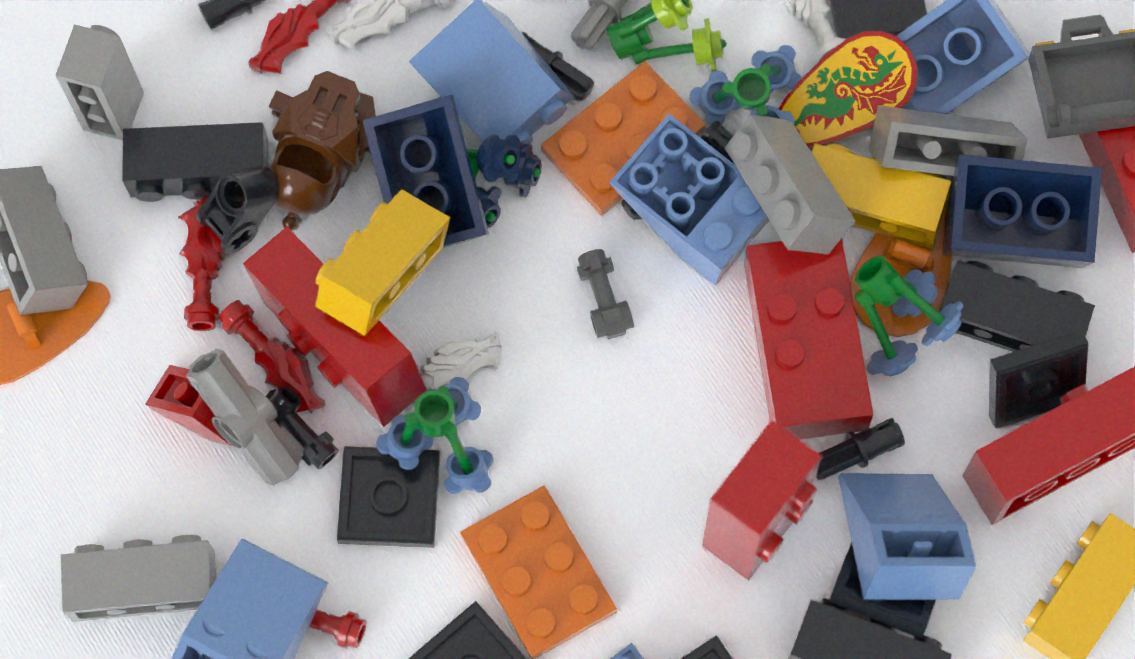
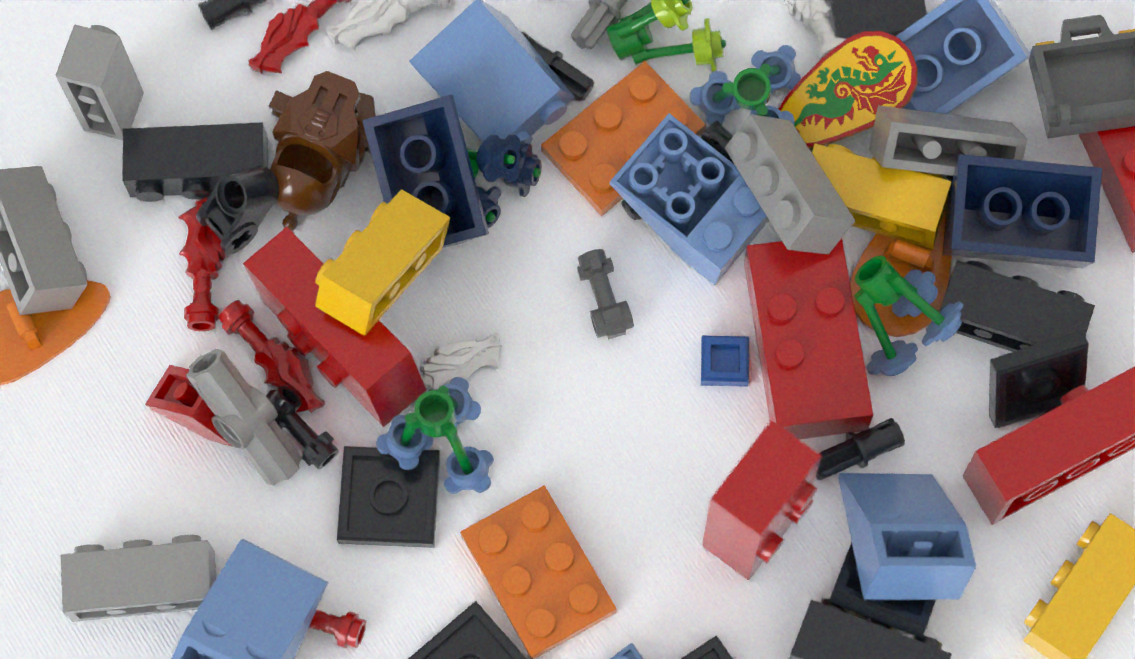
(725, 361): none -> blue tile

